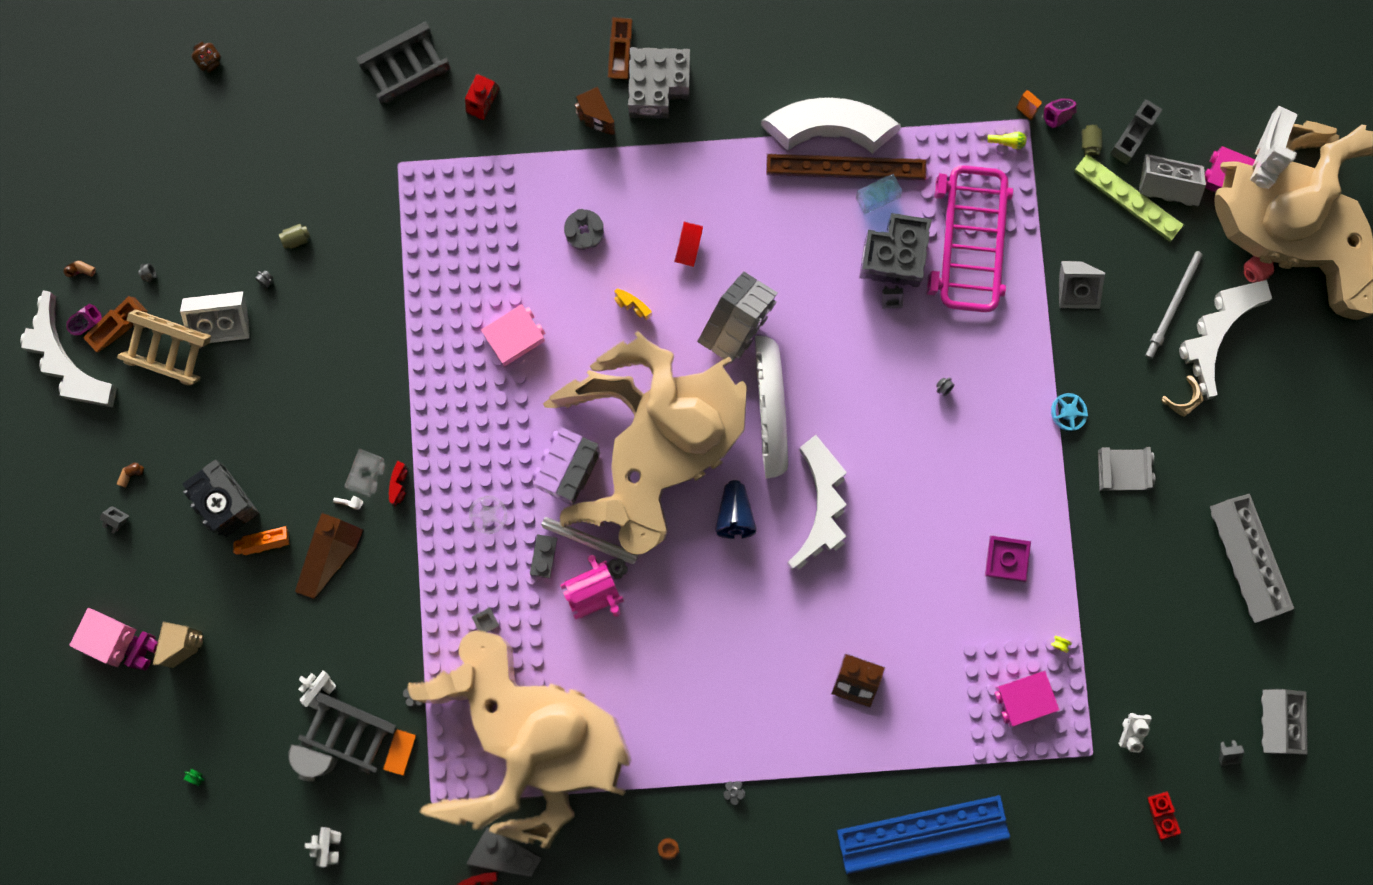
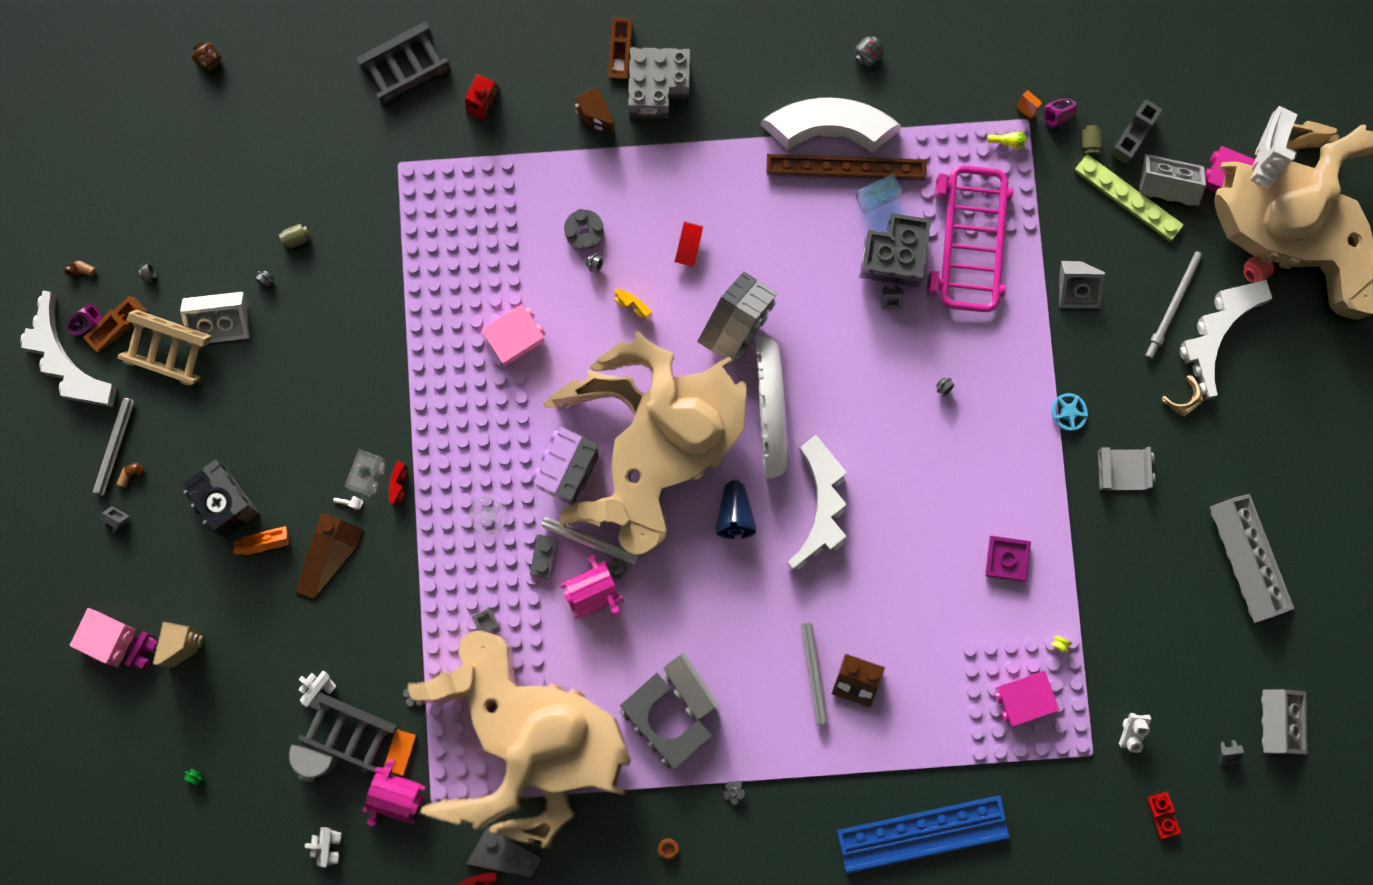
(113, 446): none -> light grey axle
(392, 796): none -> dark pink container
(594, 262): none -> dark grey plate
(637, 709): none -> dark grey arch
(689, 687): none -> light grey slope
(814, 673): none -> light grey axle
(869, 51): none -> head

